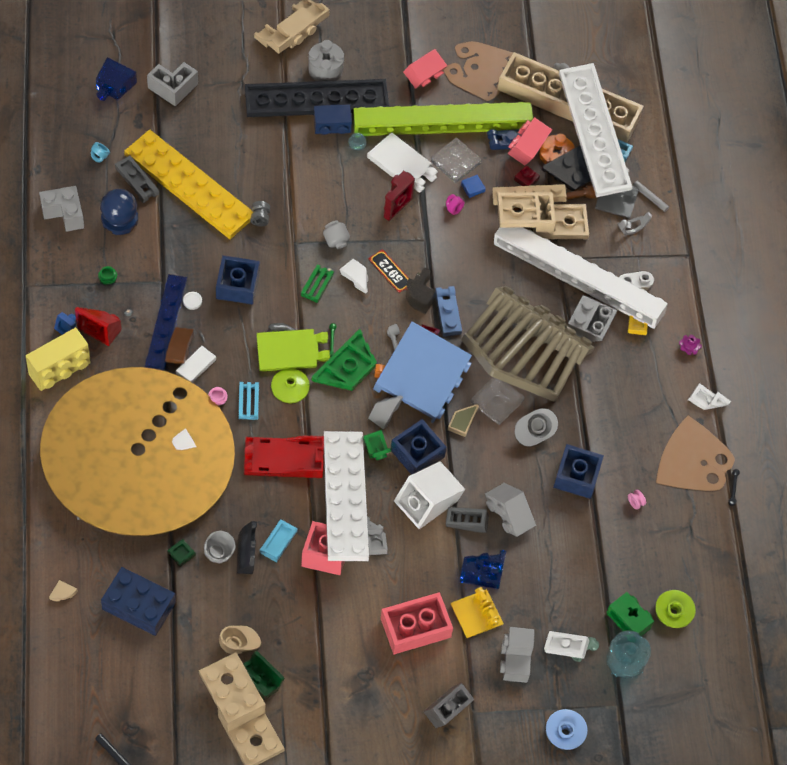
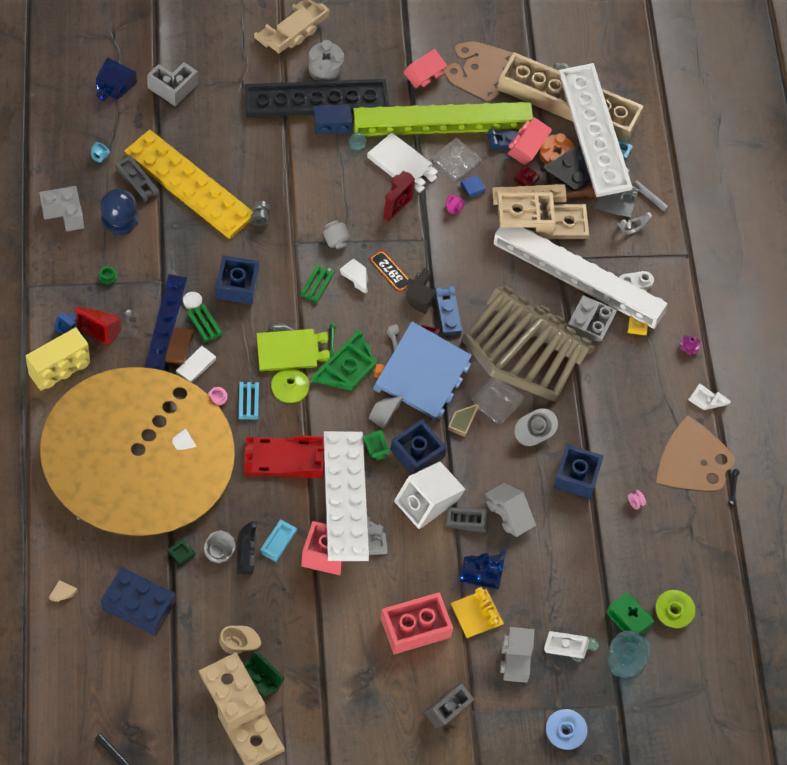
(197, 311): none -> green tile

